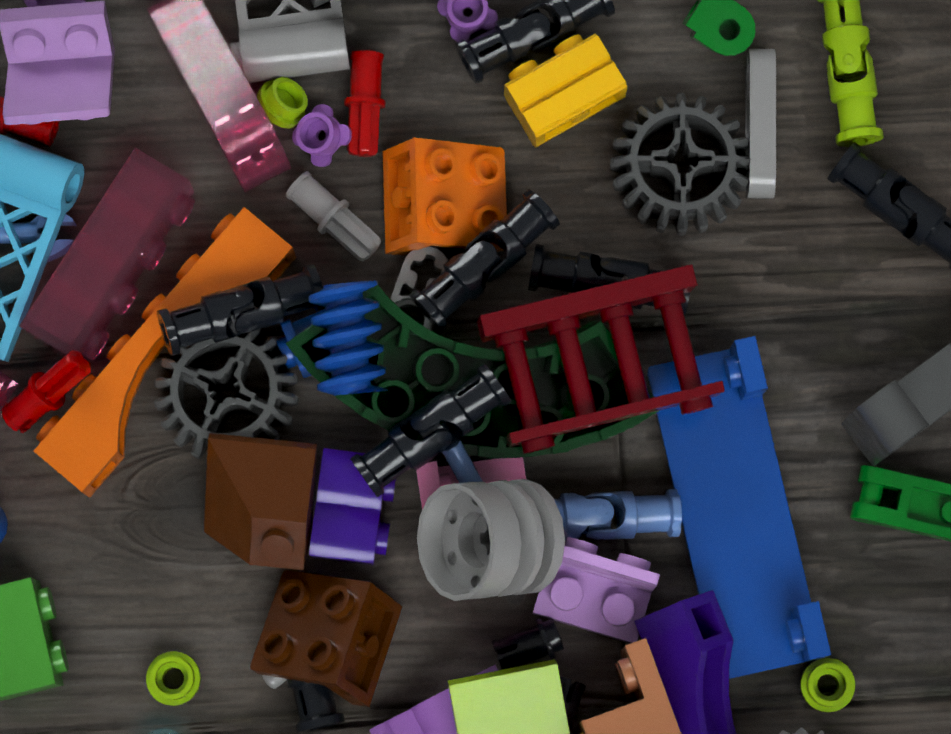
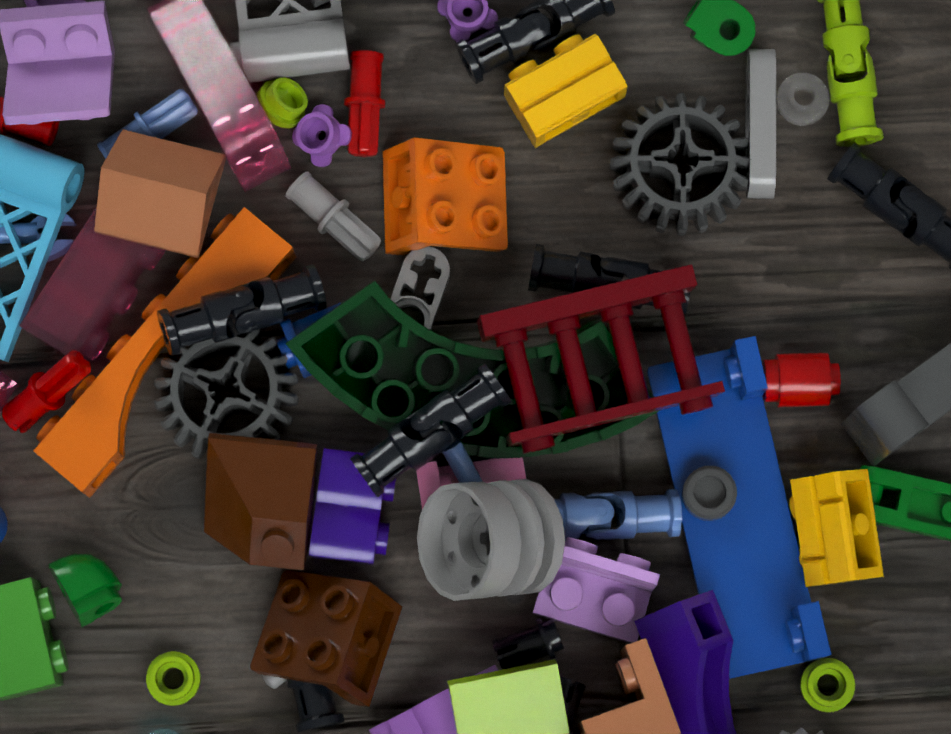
(87, 586): none -> green piece
(158, 120): none -> medium blue axle
(158, 192): none -> nougat slope
(347, 338): blue piece -> none
(469, 271): black piece -> none
(709, 493): none -> dark grey tile
(795, 112): none -> clear plate
(801, 379): none -> red brick
(836, 527): none -> yellow brick

